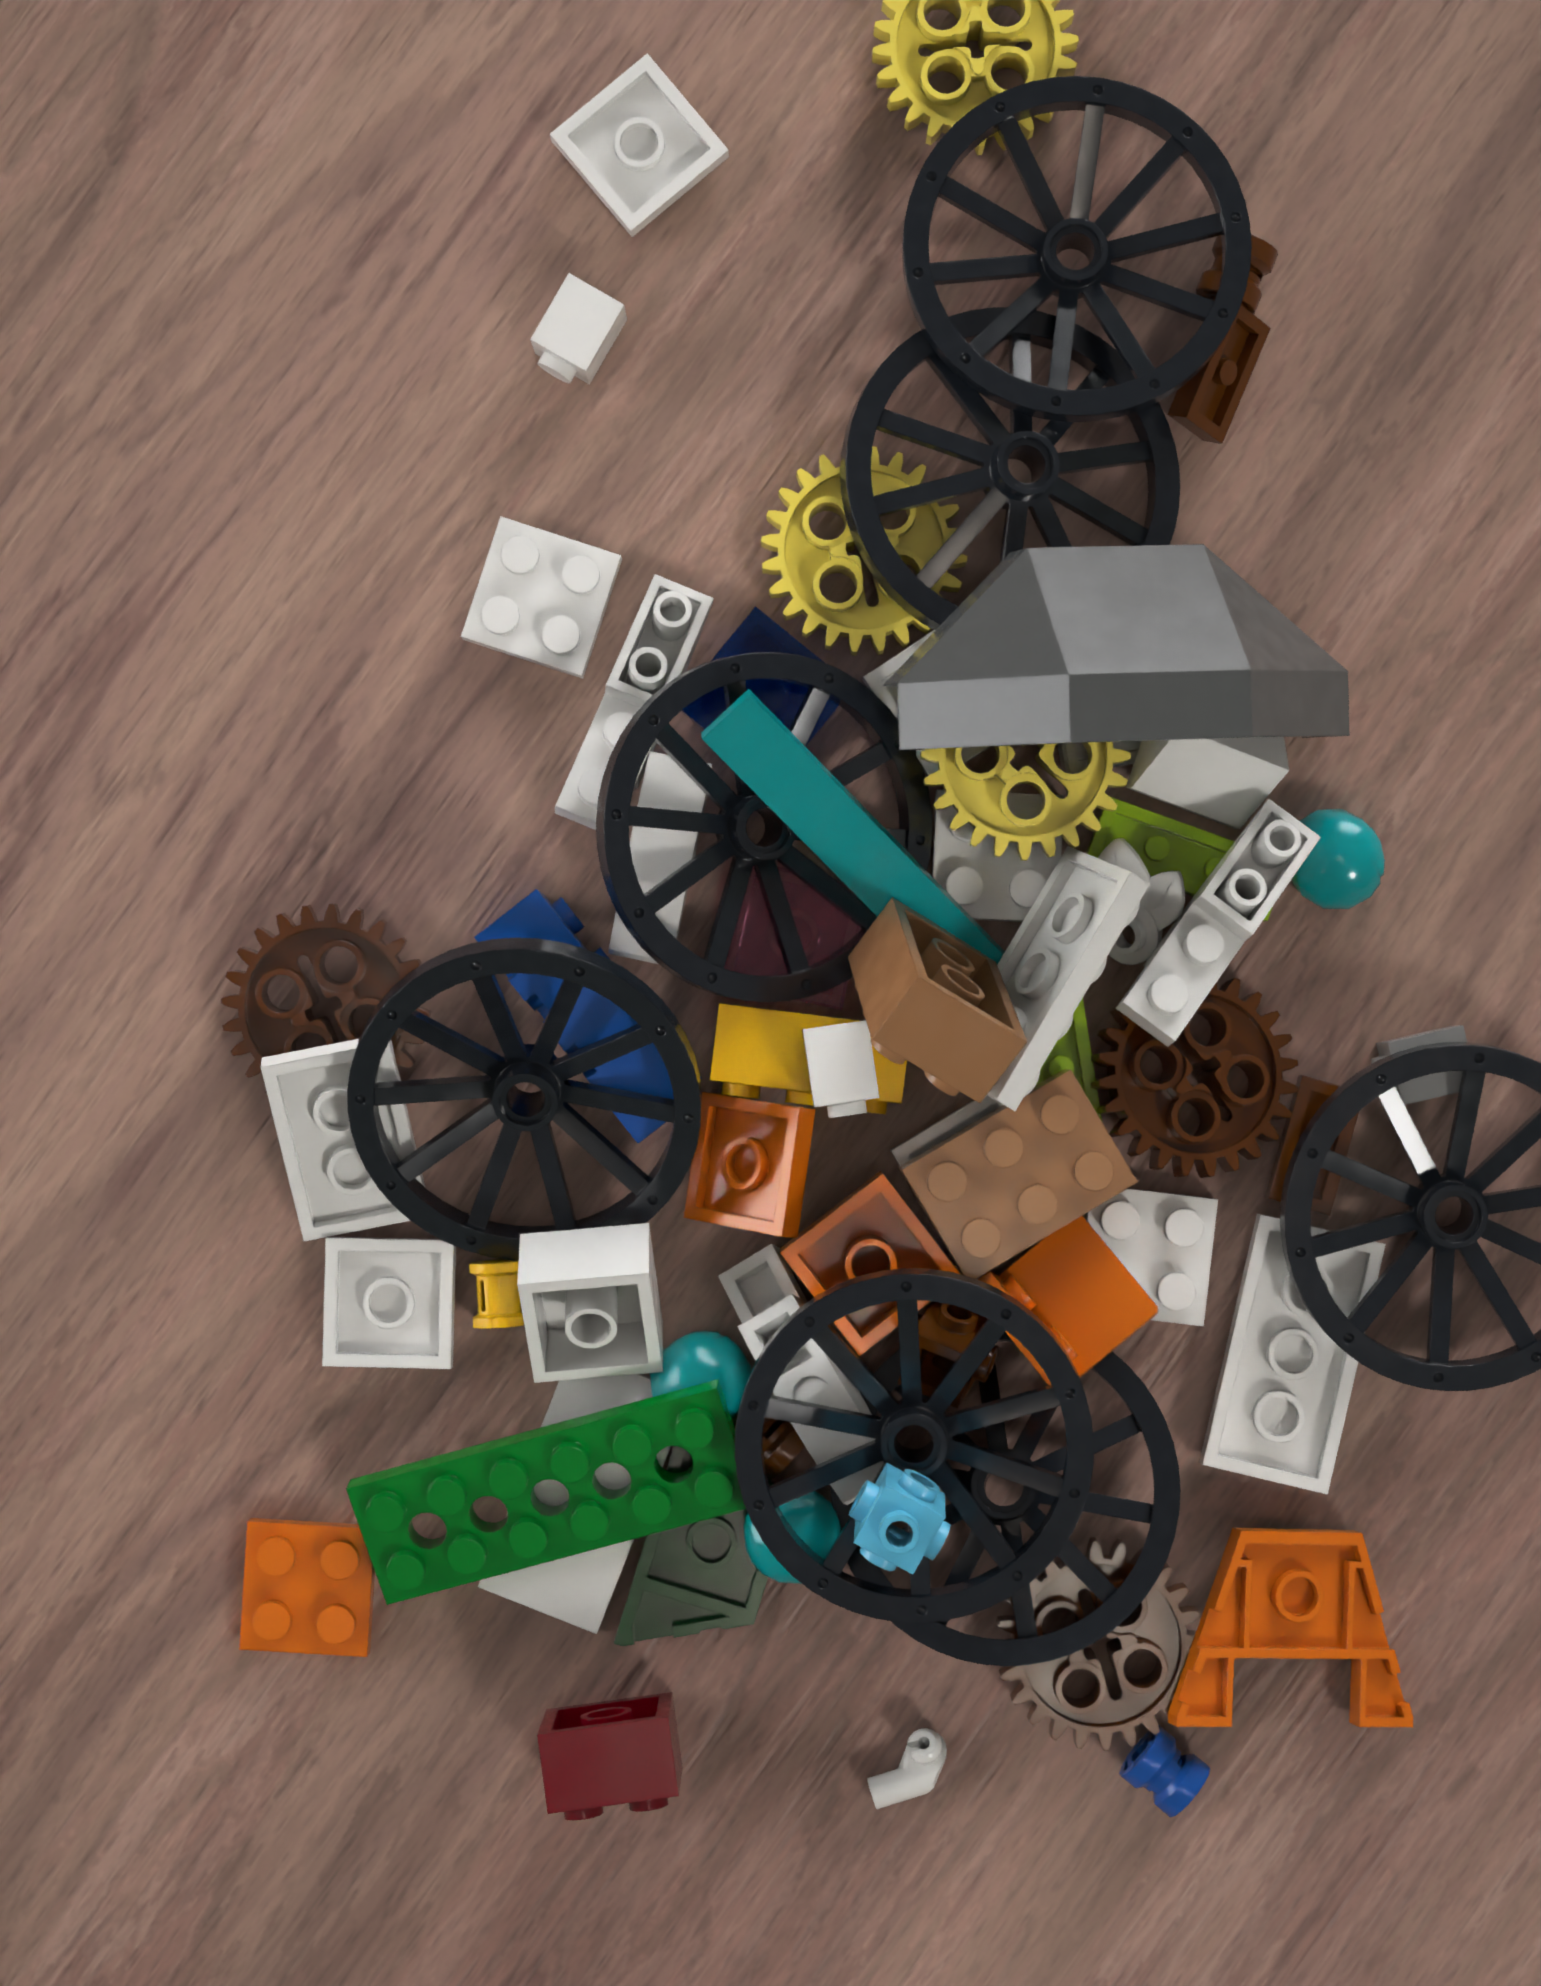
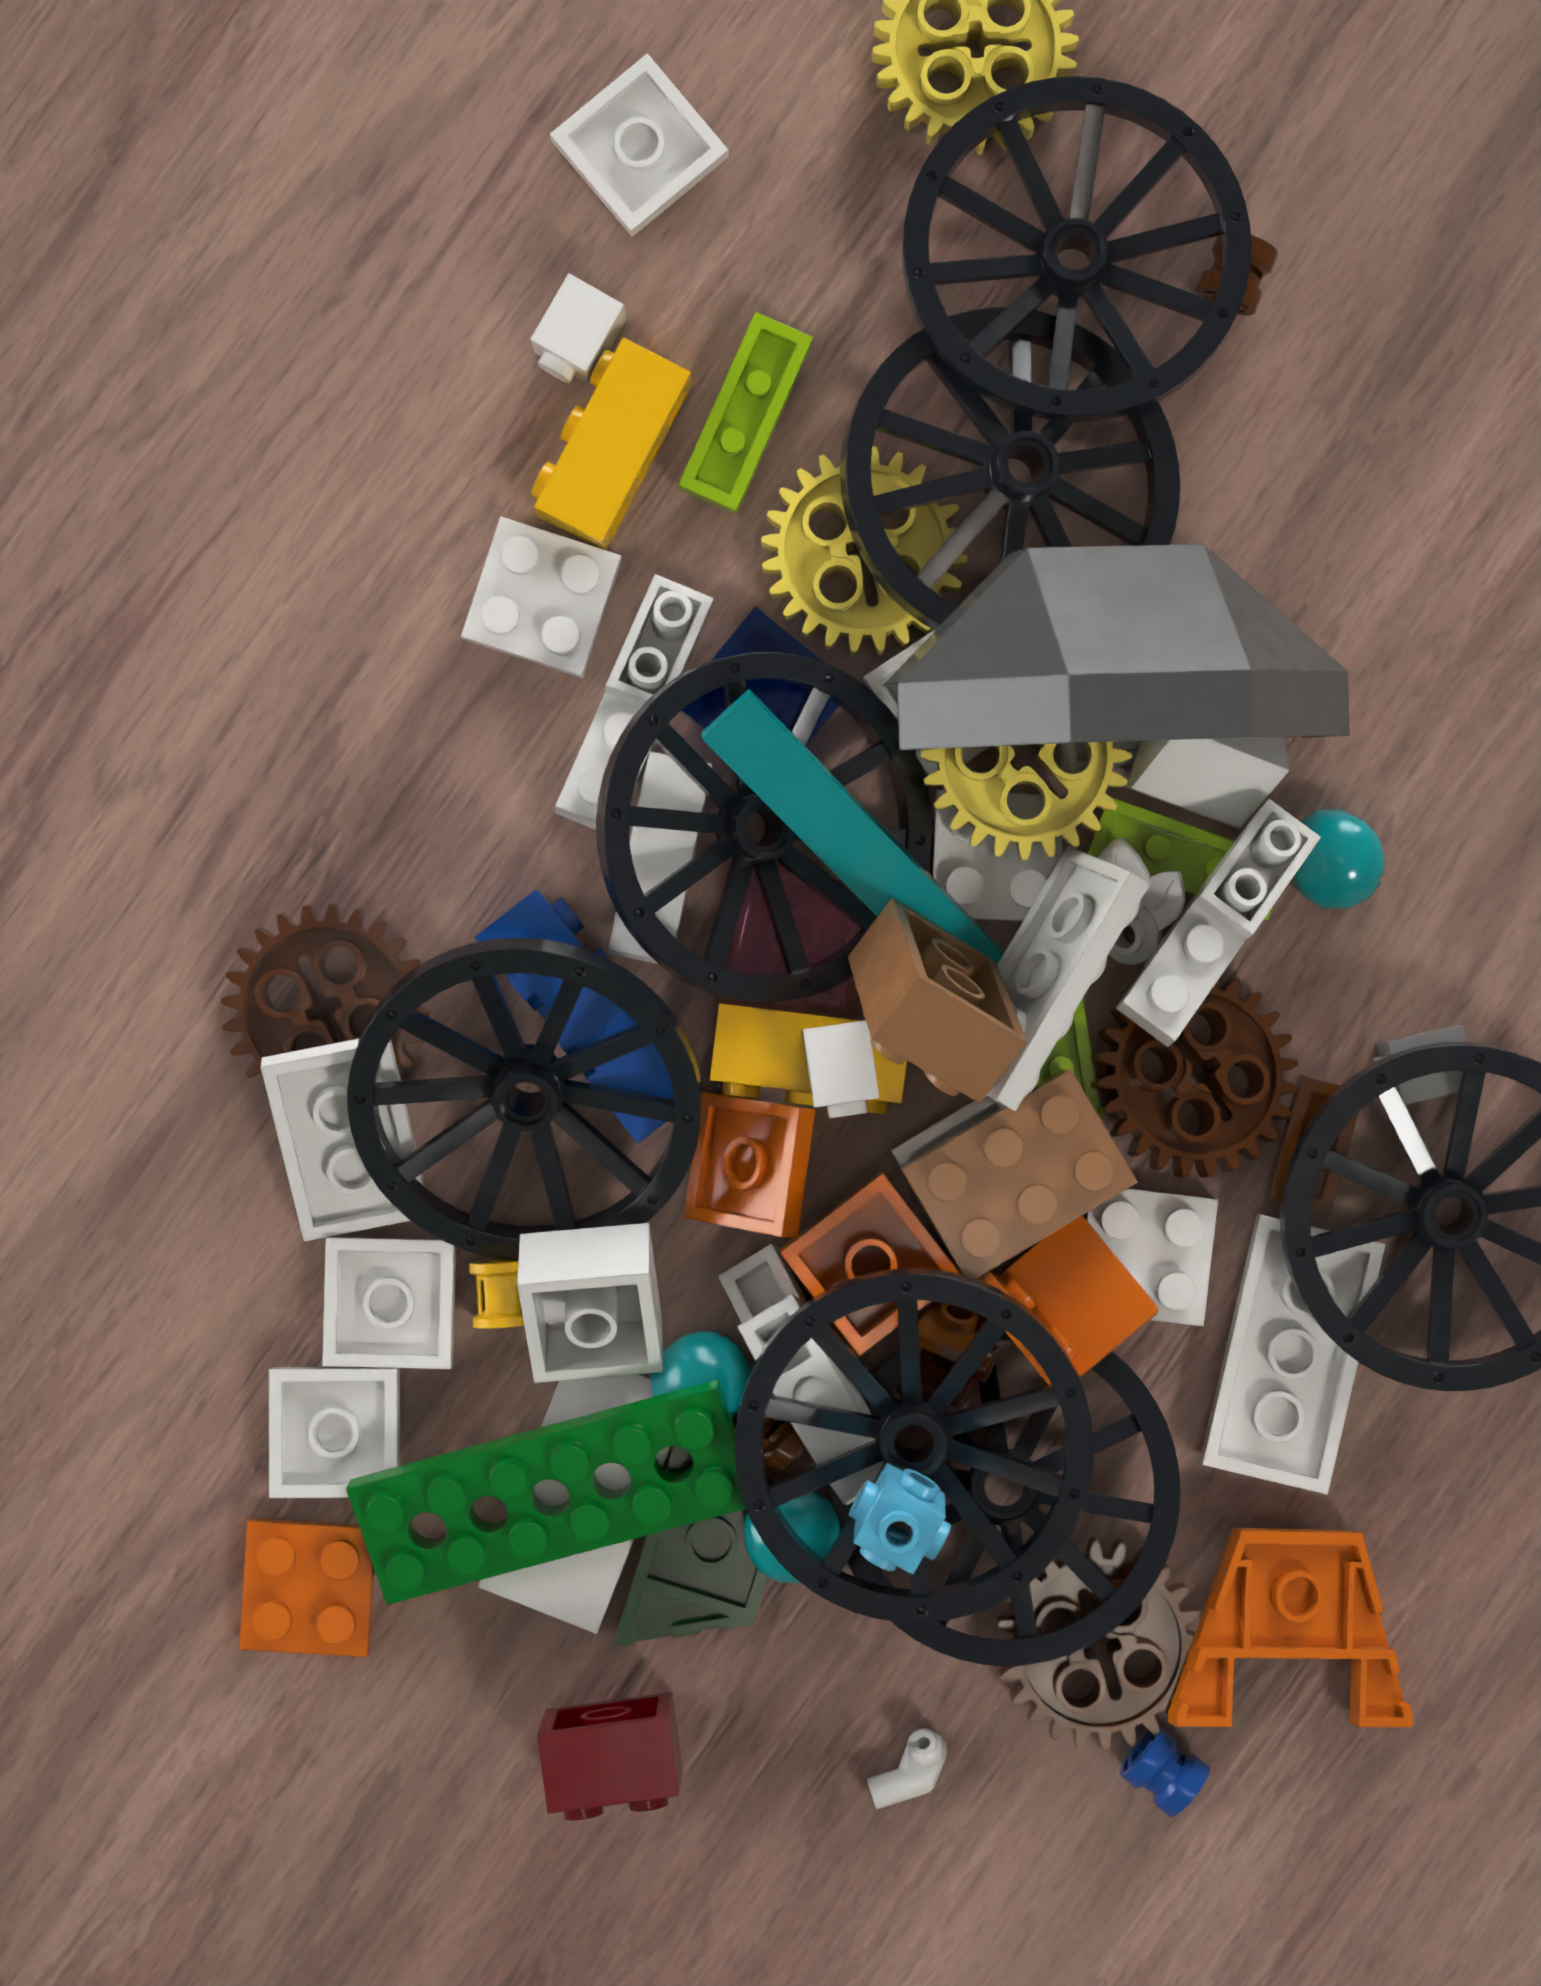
(330, 1428): none -> white plate
(611, 443): none -> yellow brick
(745, 413): none -> lime plate
(1212, 396): reddish brown plate -> none

